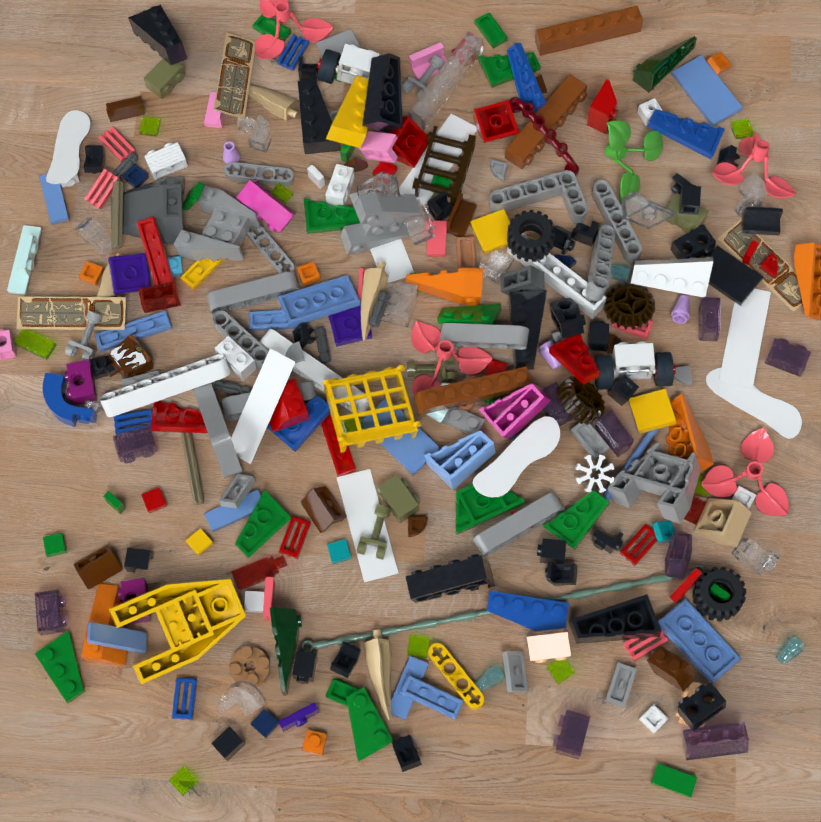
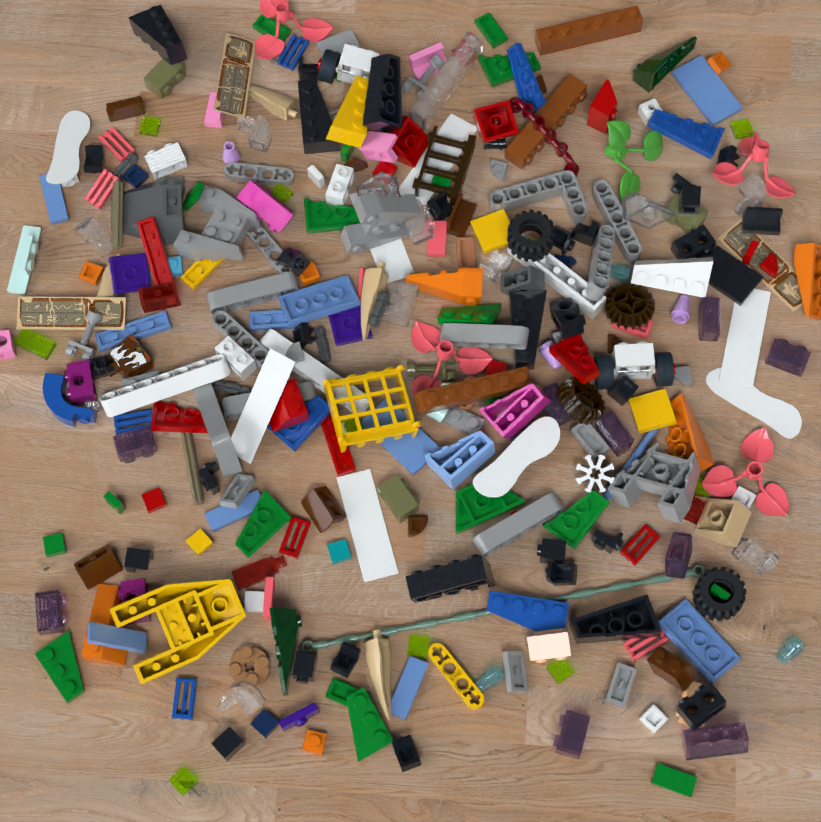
(208, 481): none -> black bracket
(294, 260): none -> black bracket
(382, 512): olive bar -> none
(431, 697): medium blue tile -> none
(497, 144): none -> black pin
(598, 336): black brick -> none
(663, 531): teal tile -> none
(686, 585): red tile -> none

